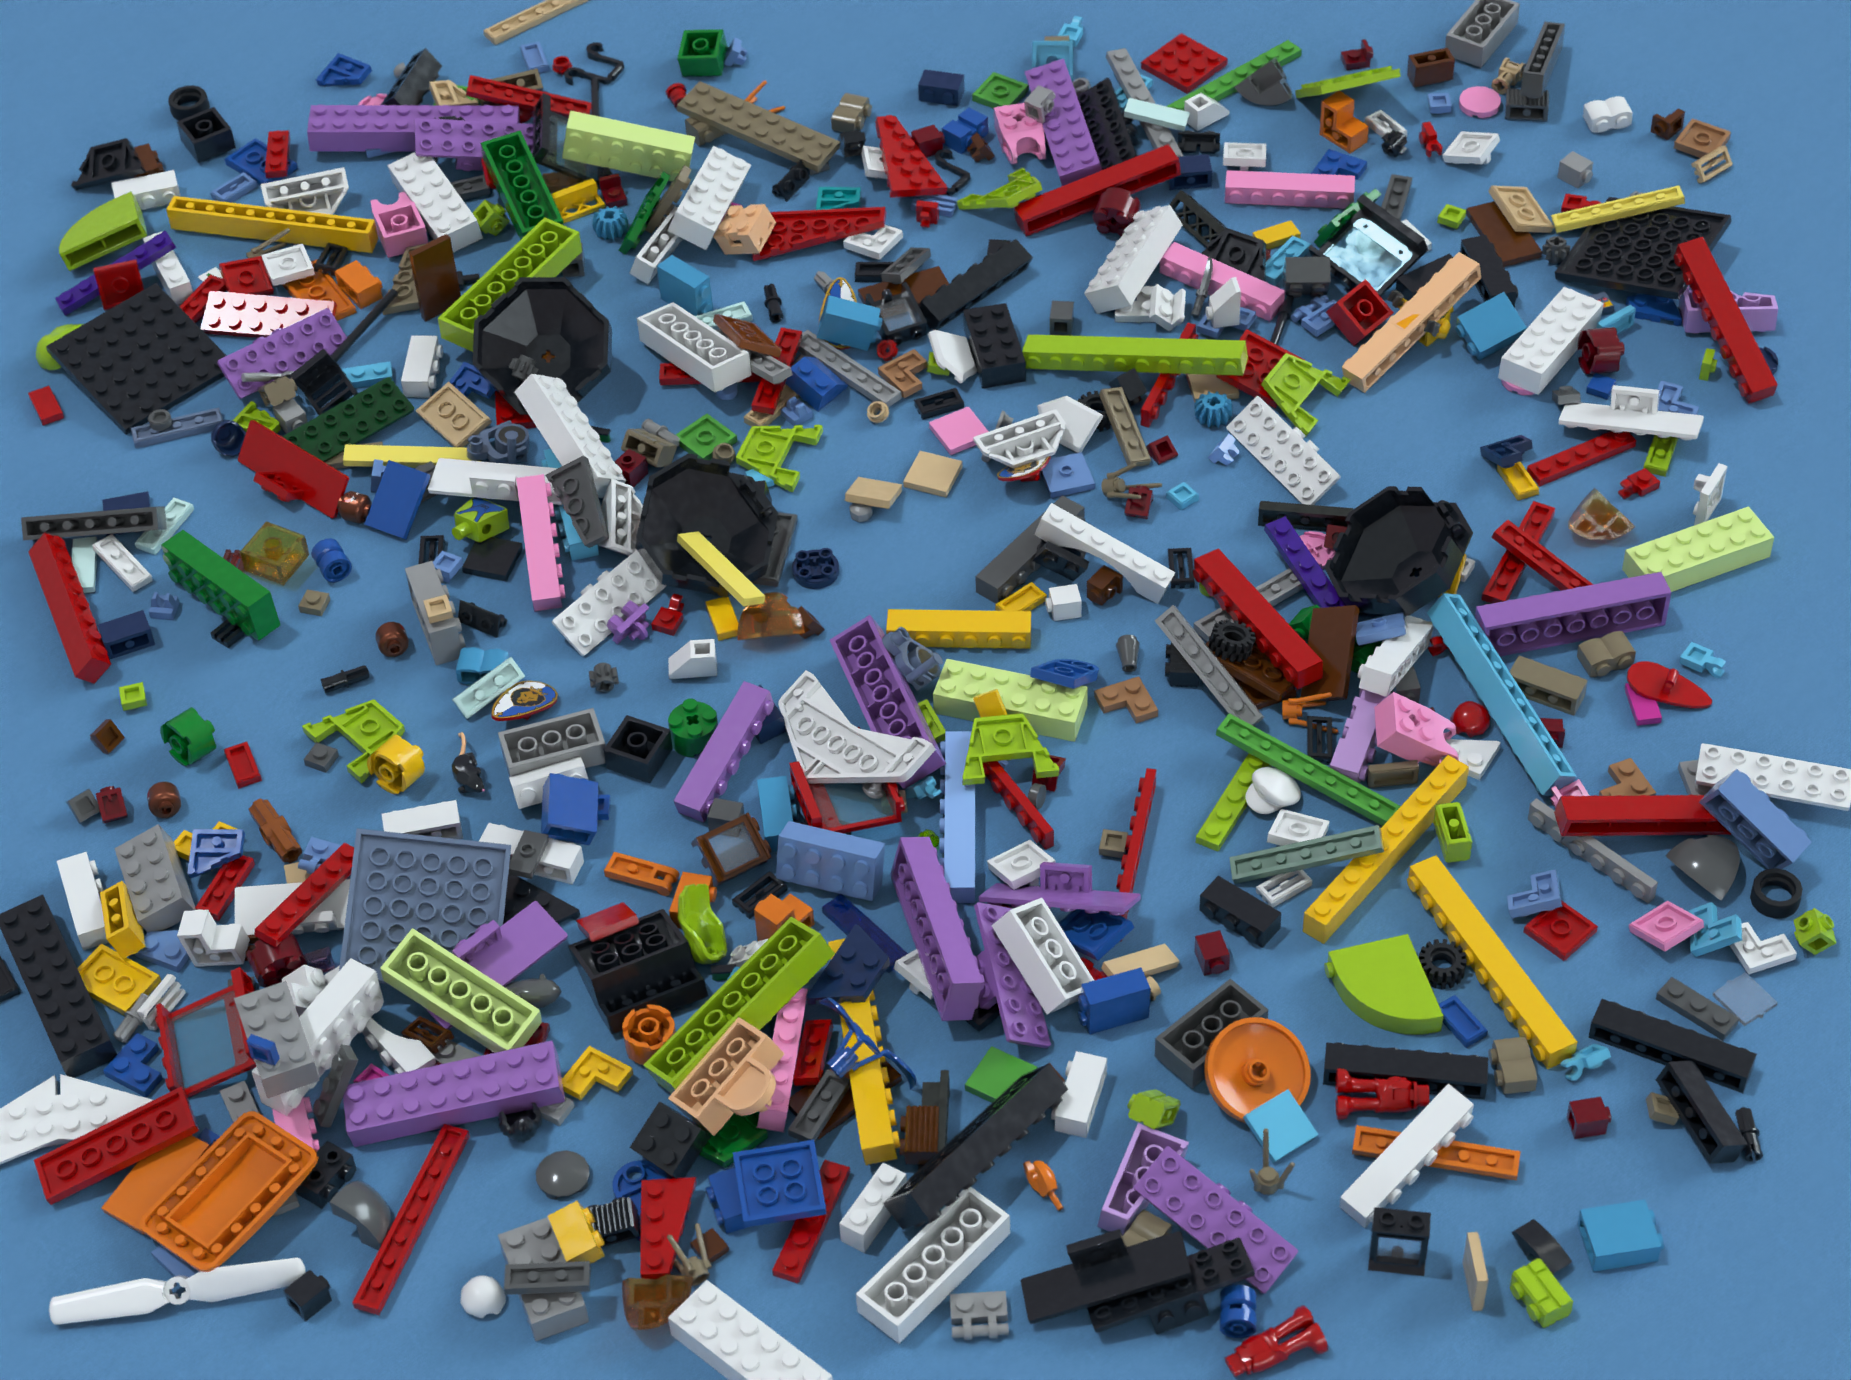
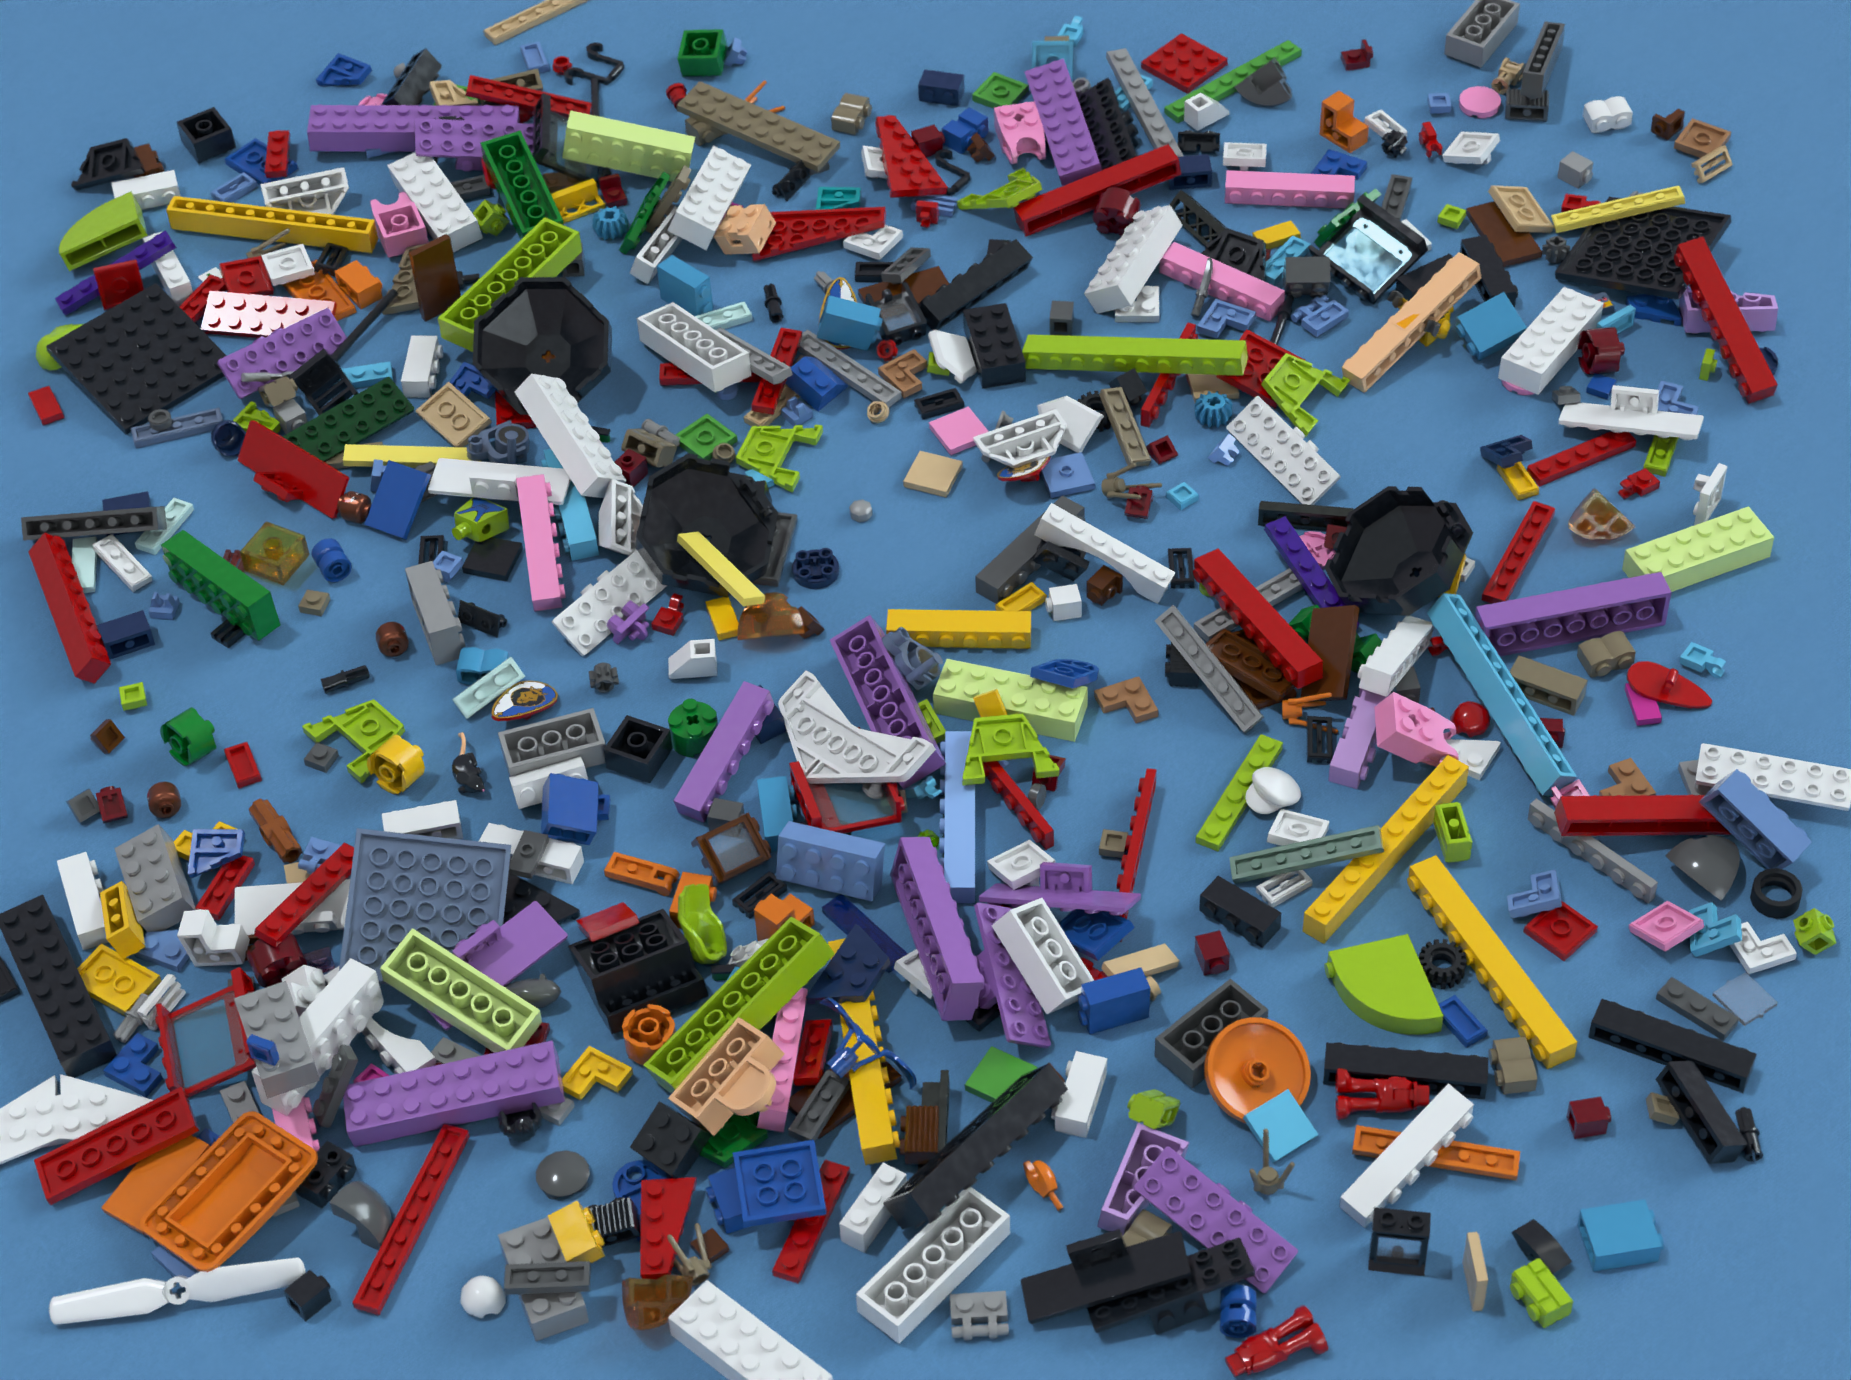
(186, 94): black tyre -> none
(430, 1041): reddish brown tile -> none
(438, 609): tan plate -> none
(523, 367): dark grey gear -> none
(578, 493): dark grey wing -> none
(747, 335): dark orange tile -> none
(851, 143): black brick -> none
(873, 492): tan tile -> none
(1039, 103): light grey brick -> none
(1128, 652): dark grey cone -> none
(1156, 114): light aqua tile -> none
(1167, 308): white bracket -> none
(1225, 305): white slope -> none
(1232, 640): black tyre -> none
(1306, 769): bright green plate -> none
(1347, 81): lime plate -> none
(1359, 312): red brick -> none
(1380, 629): medium blue plate -> none
(1392, 774): dark tan tile -> none
(1430, 67): reddish brown brick -> none
(1538, 557): red plate -> none
(1589, 1057): medium azure plate -> none

